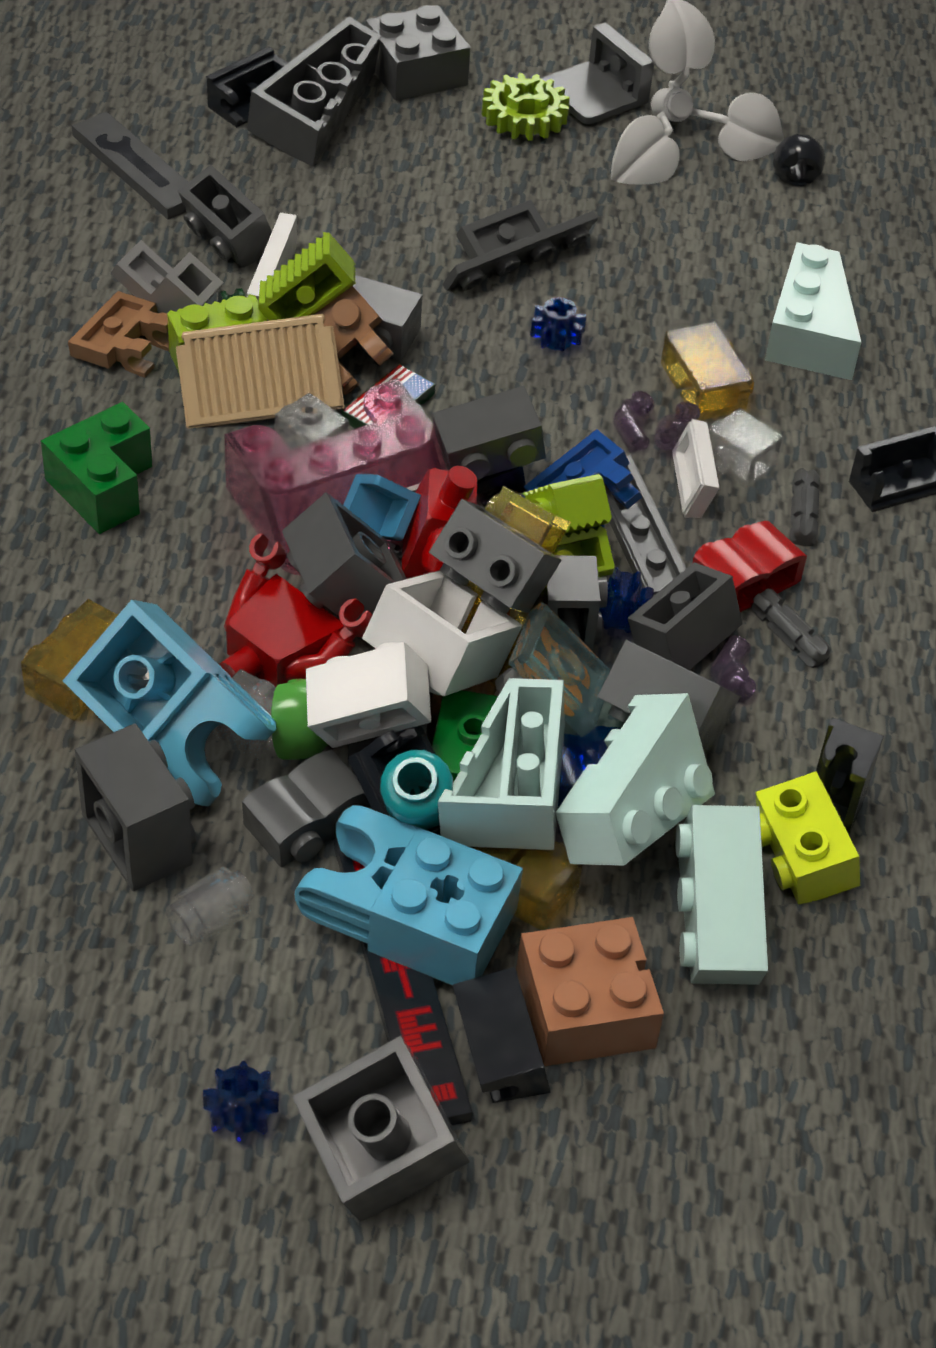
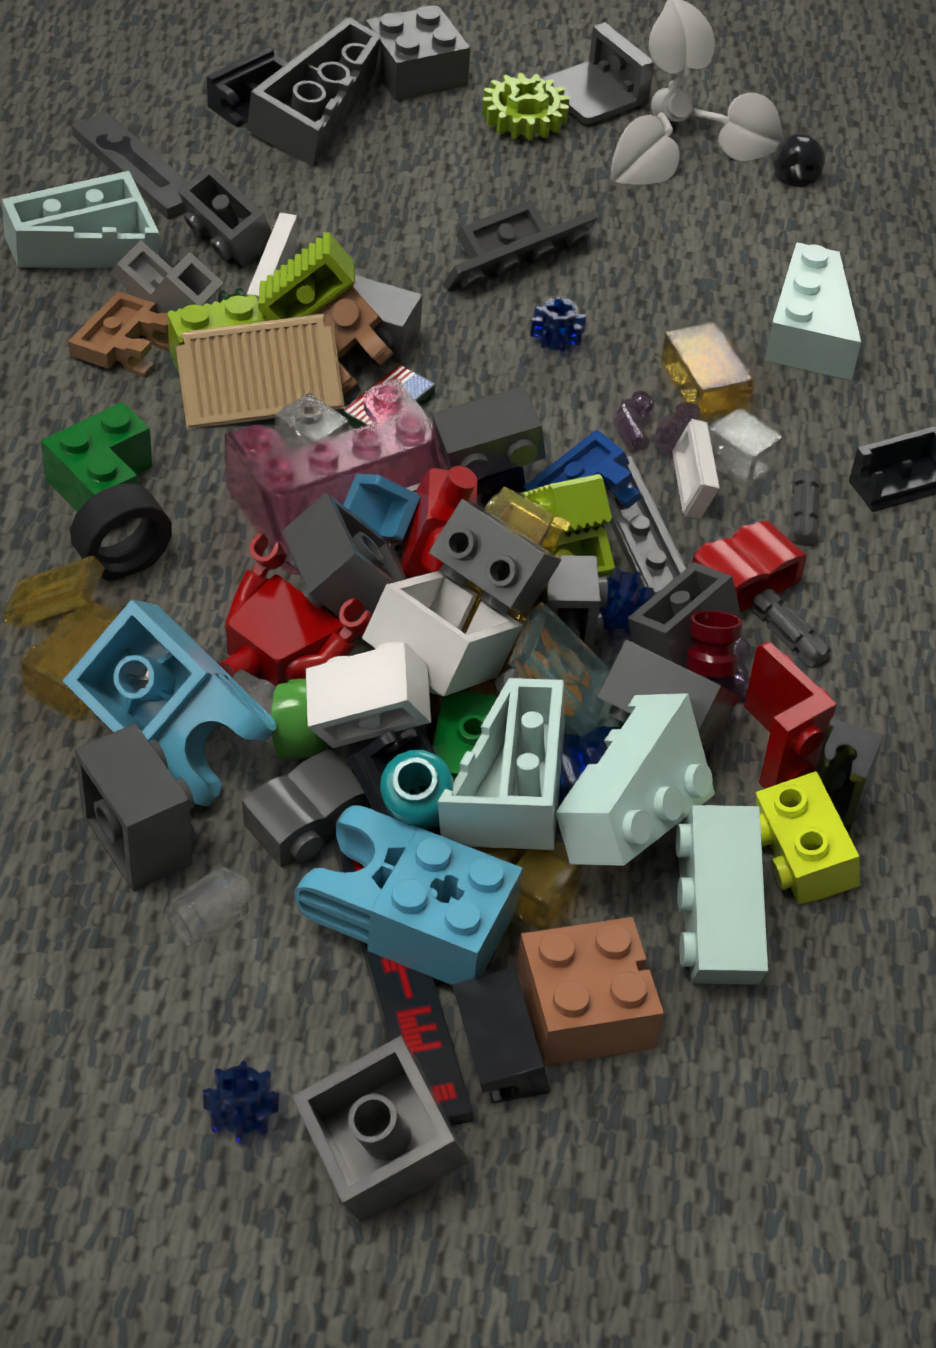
(53, 592): none -> clear yellow tile
(78, 224): none -> light aqua wedge
(107, 511): none -> black tyre
(714, 643): none -> dark red wheel
(792, 712): none -> red bracket

